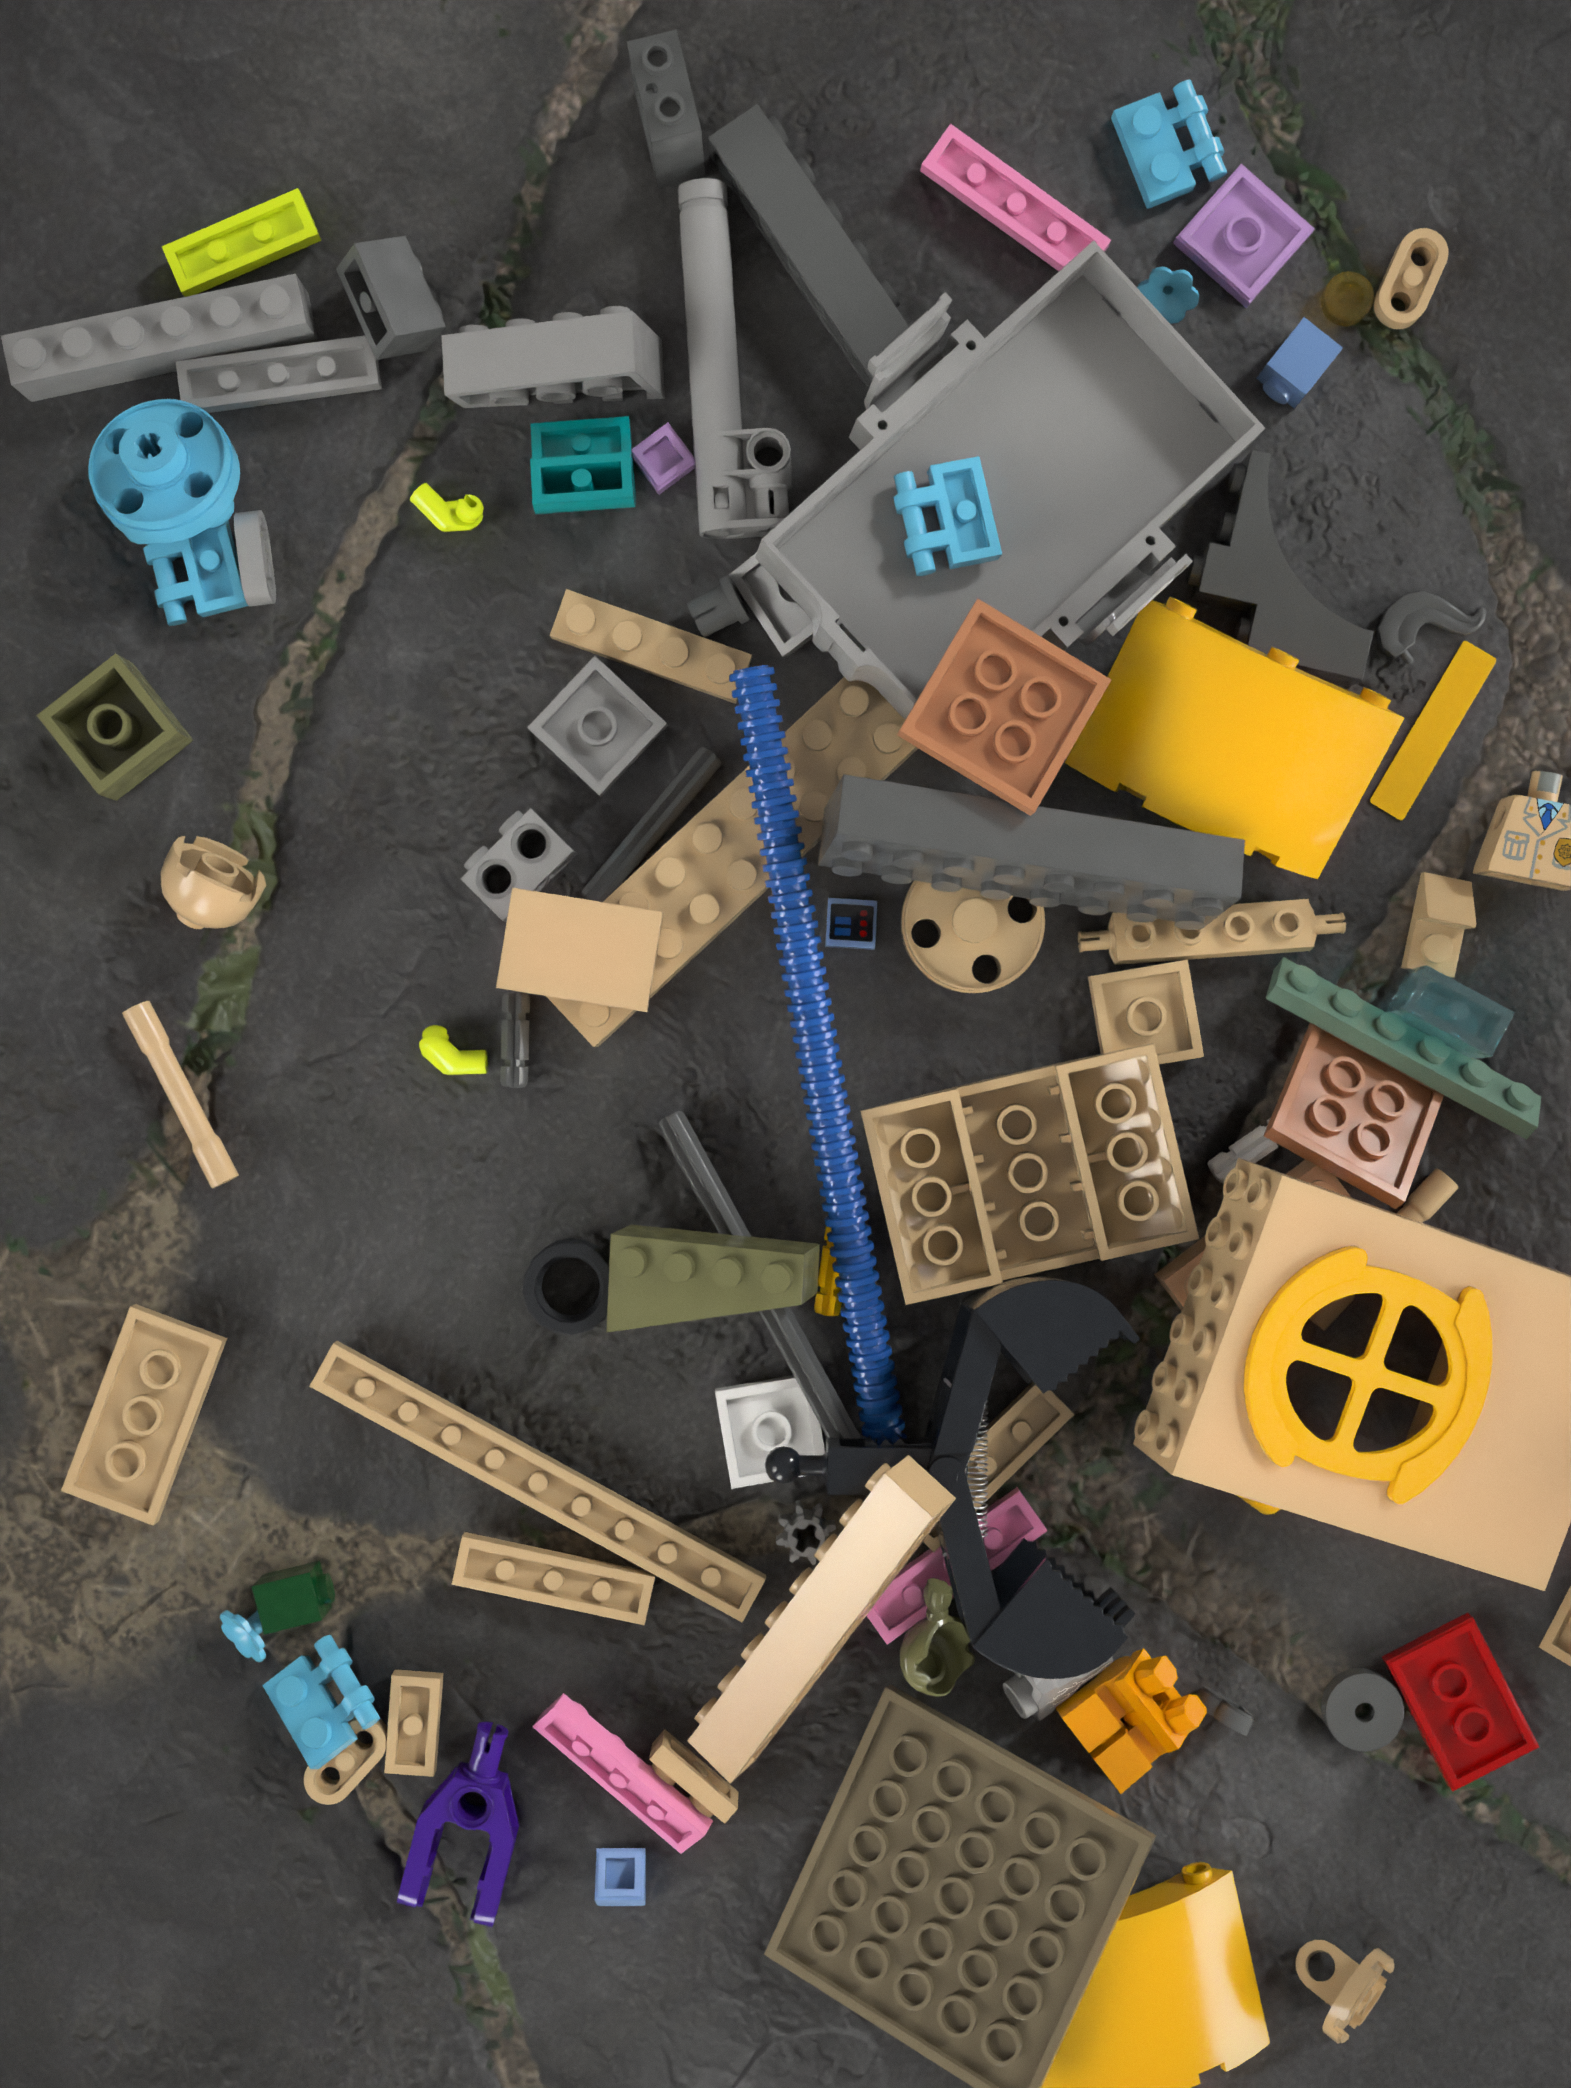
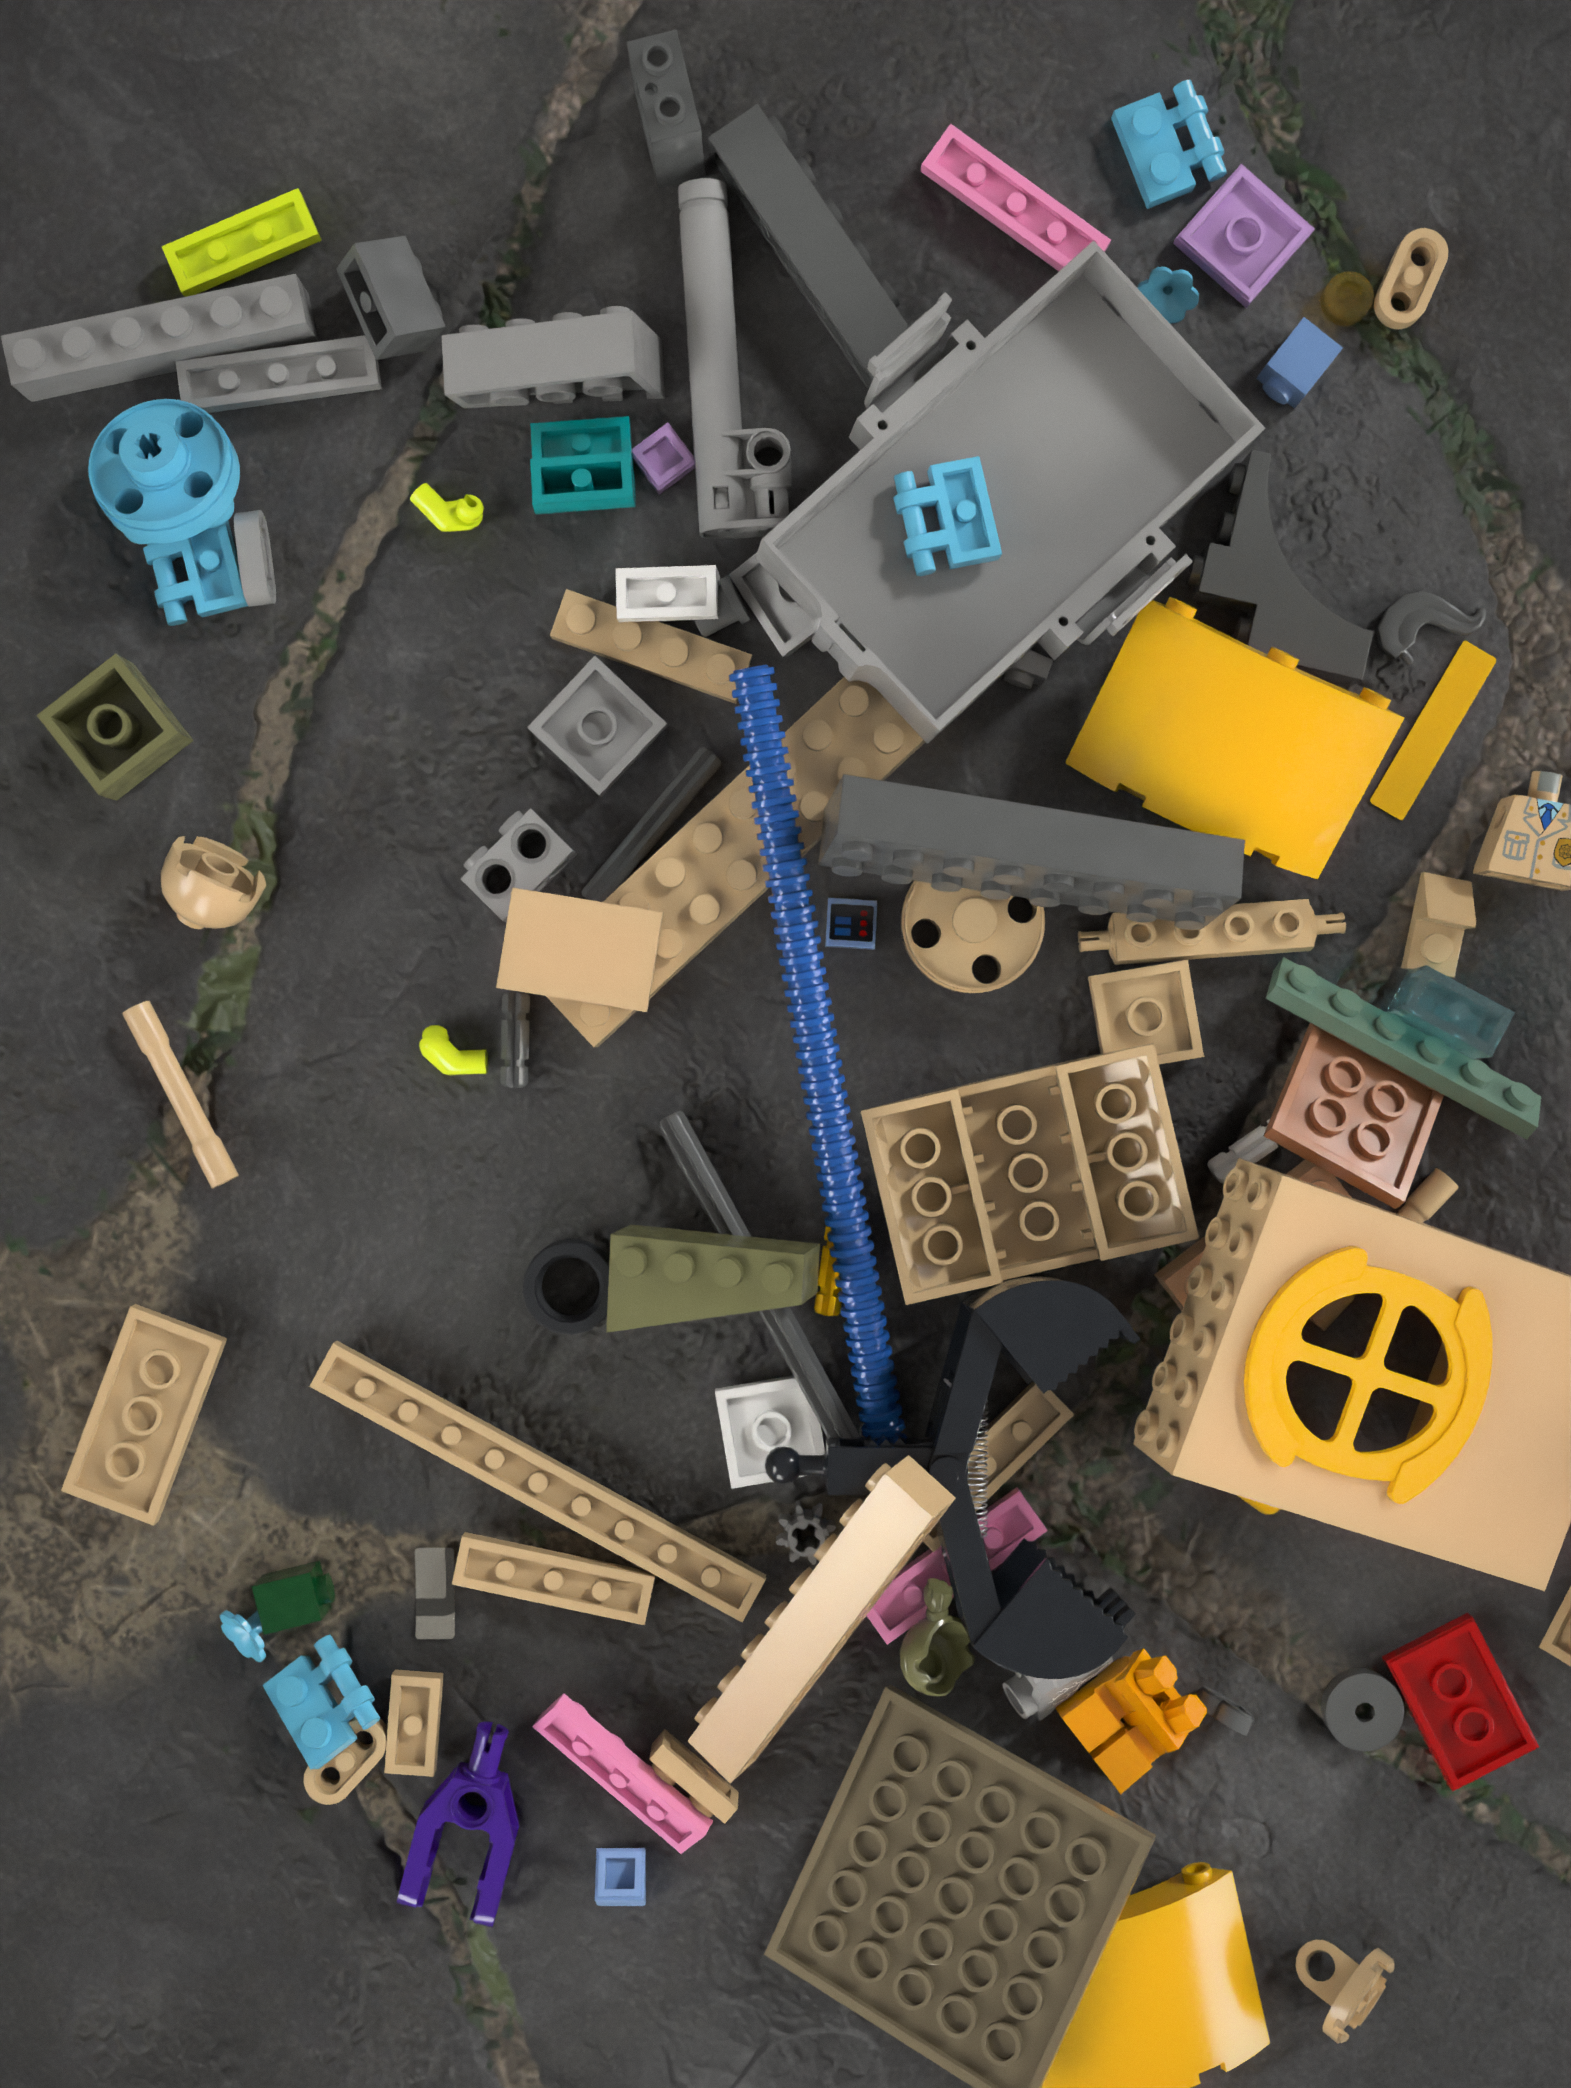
(435, 1593): none -> clear smoke sticker
(667, 593): none -> white panel
(1004, 707): nougat plate -> none

